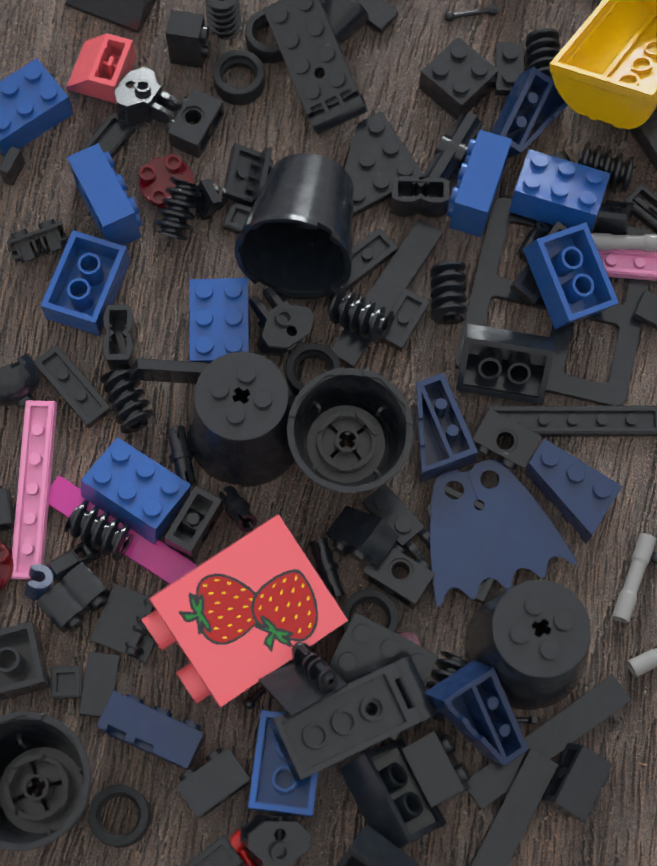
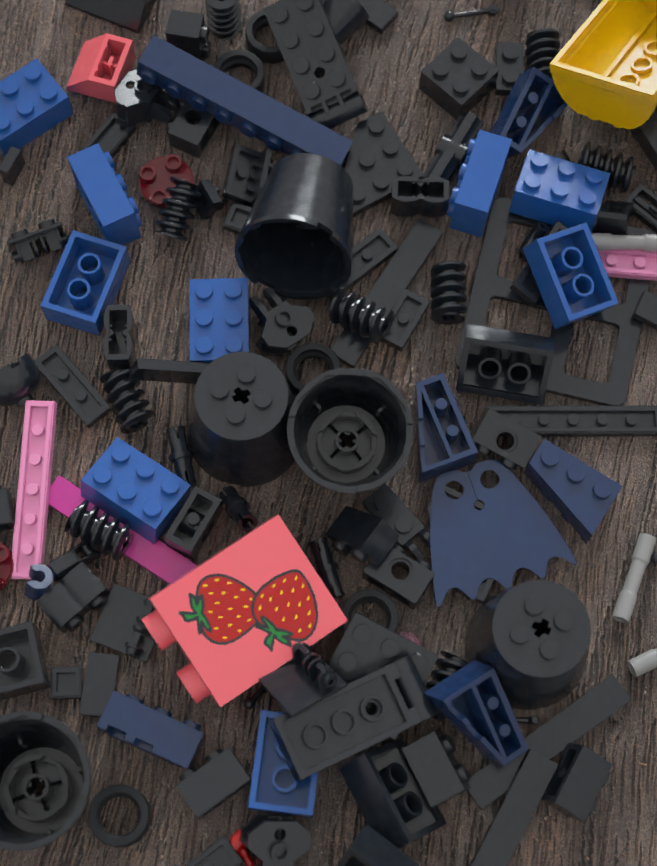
(237, 103): none -> dark blue brick

